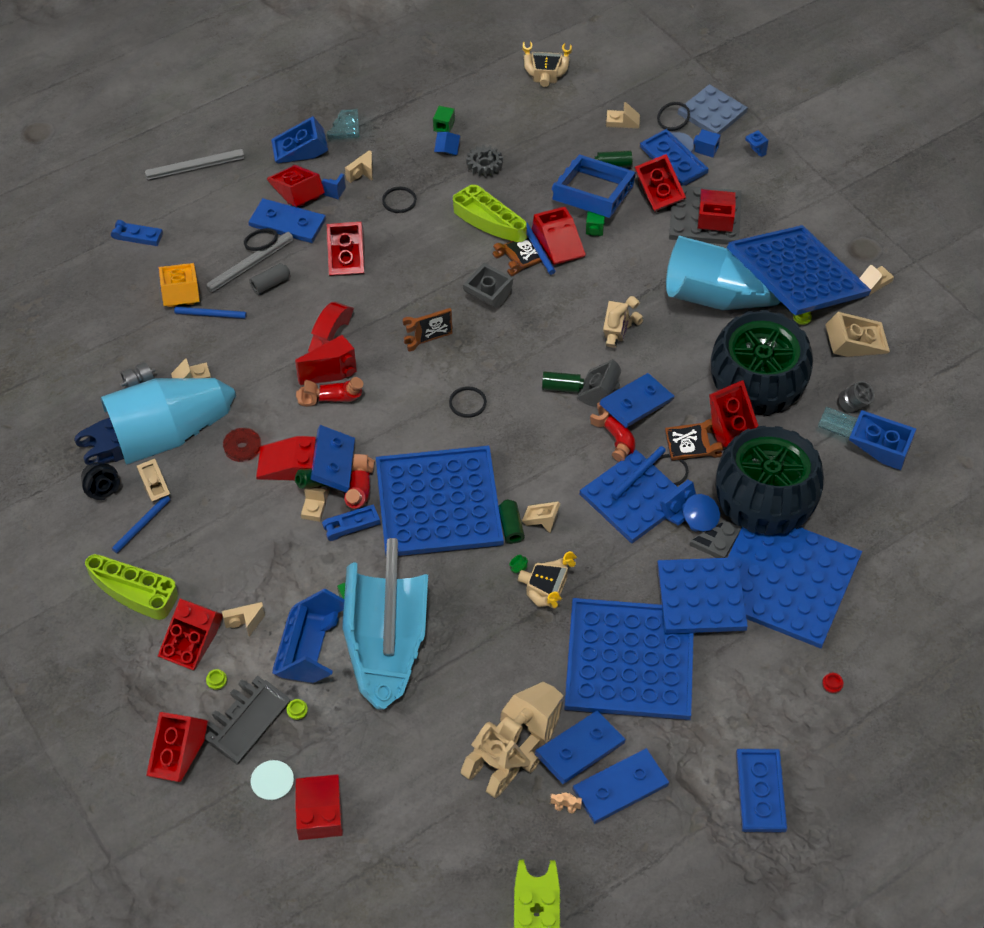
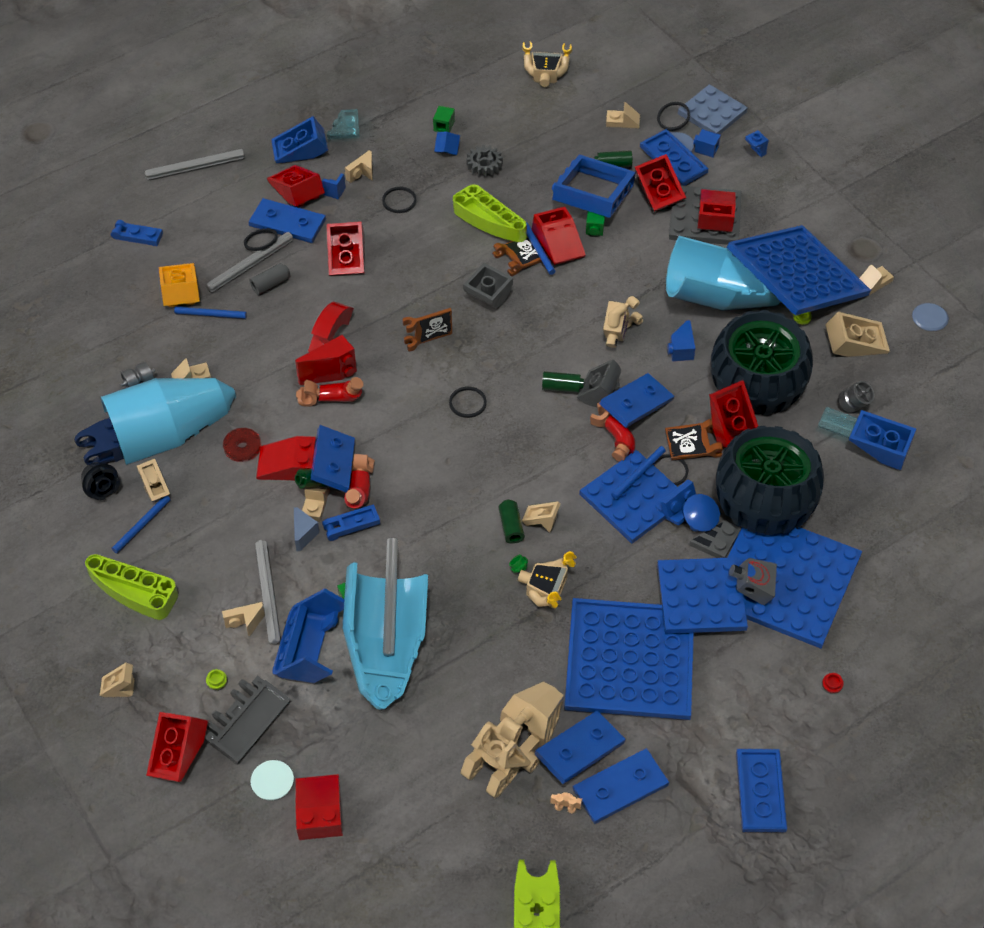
(118, 682): none -> tan slope
(189, 634): red slope -> none
(267, 592): none -> light grey axle
(297, 709): lime plate -> none
(304, 528): none -> sand blue slope
(439, 500): blue plate -> none
(682, 343): none -> blue slope
(755, 579): none -> dark grey torso
(930, 317): none -> sand blue piece

